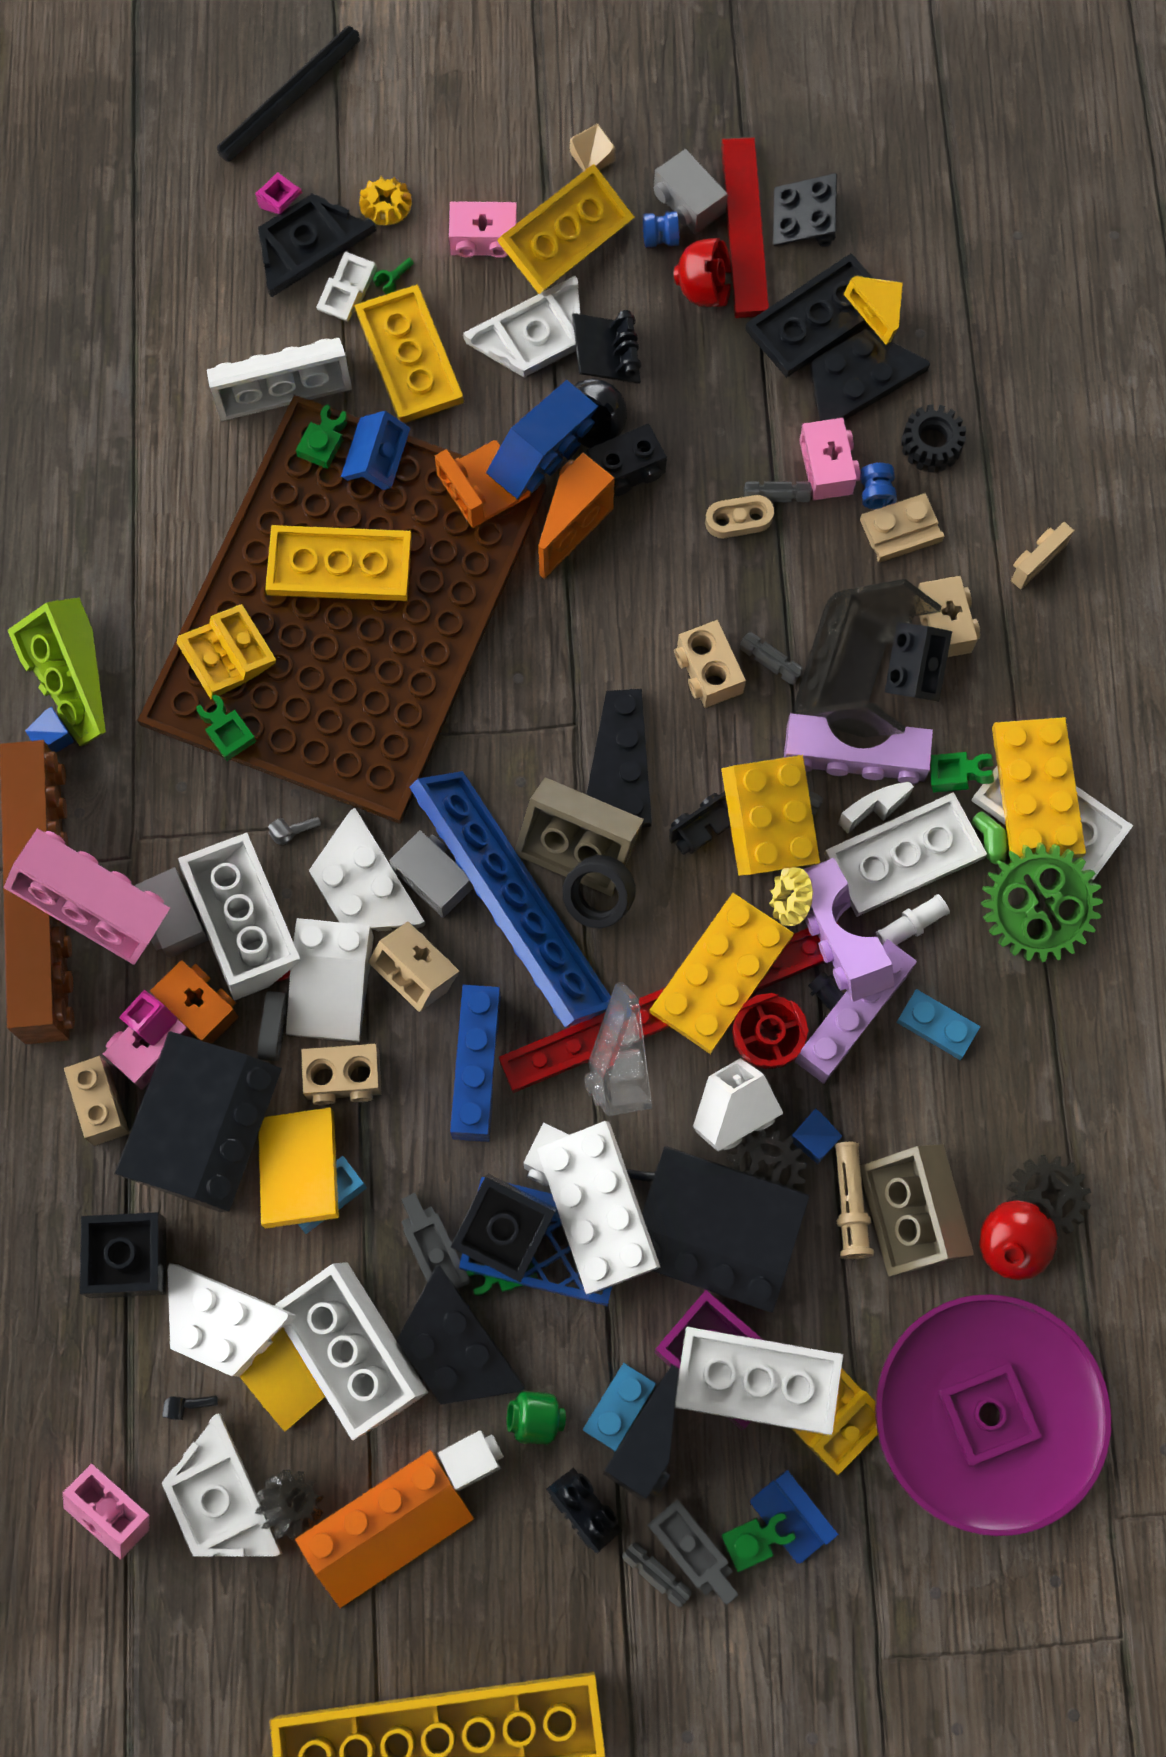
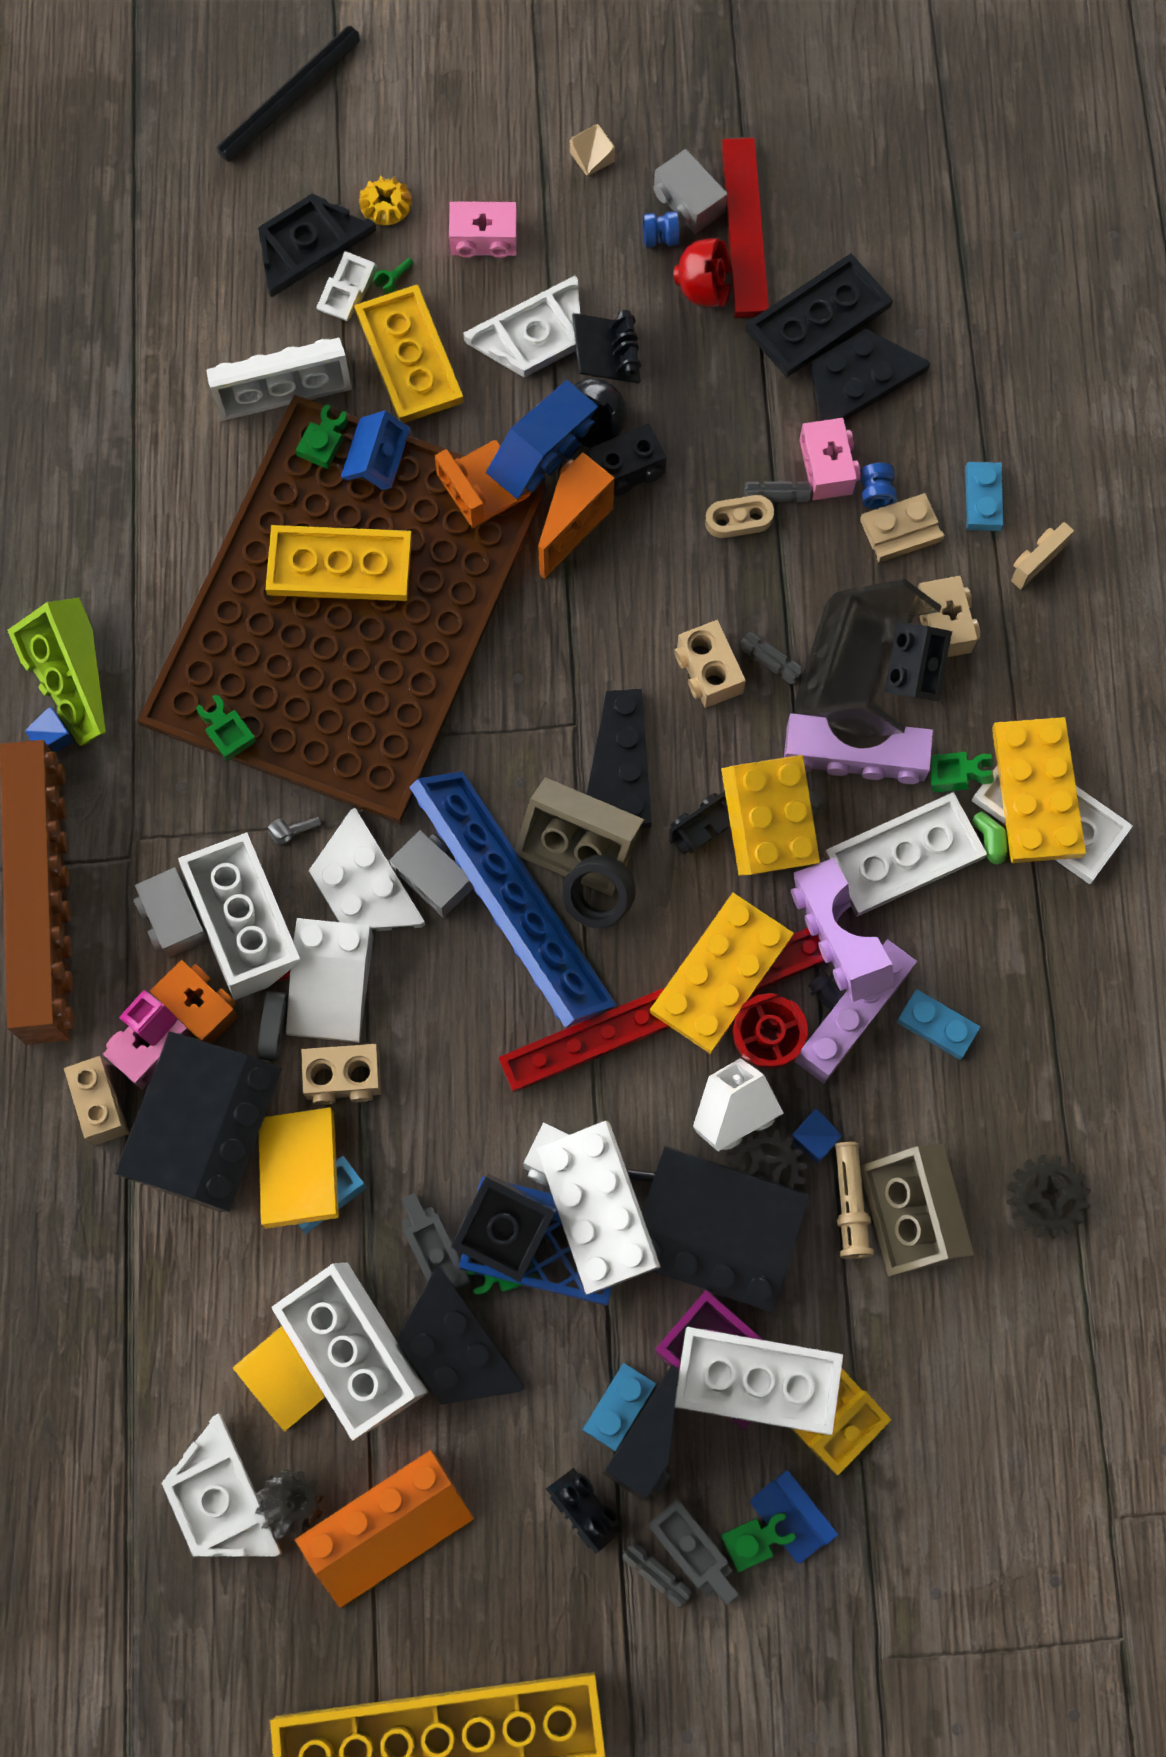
(86, 895): bright pink brick -> none
(106, 1511): bright pink brick -> none
(123, 1255): black brick -> none
(175, 1406): black hand -> none
(219, 1322): white wing -> none
(226, 651): yellow slope -> none
(277, 194): dark pink slope -> none
(413, 966): tan brick -> none
(471, 1459): white brick -> none
(475, 1063): blue arch -> none
(535, 1418): green head -> none
(565, 229): yellow plate -> none
(618, 1058): clear slope -> none
(795, 908): light yellow gear -> none
(806, 211): black hinge -> none
(877, 303): yellow slope -> none
(881, 801): white slope -> none
(914, 921): white pin -> none
(940, 422): black tyre -> none
(984, 496): none -> dark azure plate
(1014, 919): bright green gear -> none
(1018, 1240): red cylinder -> none
(1049, 1406): magenta dish -> none

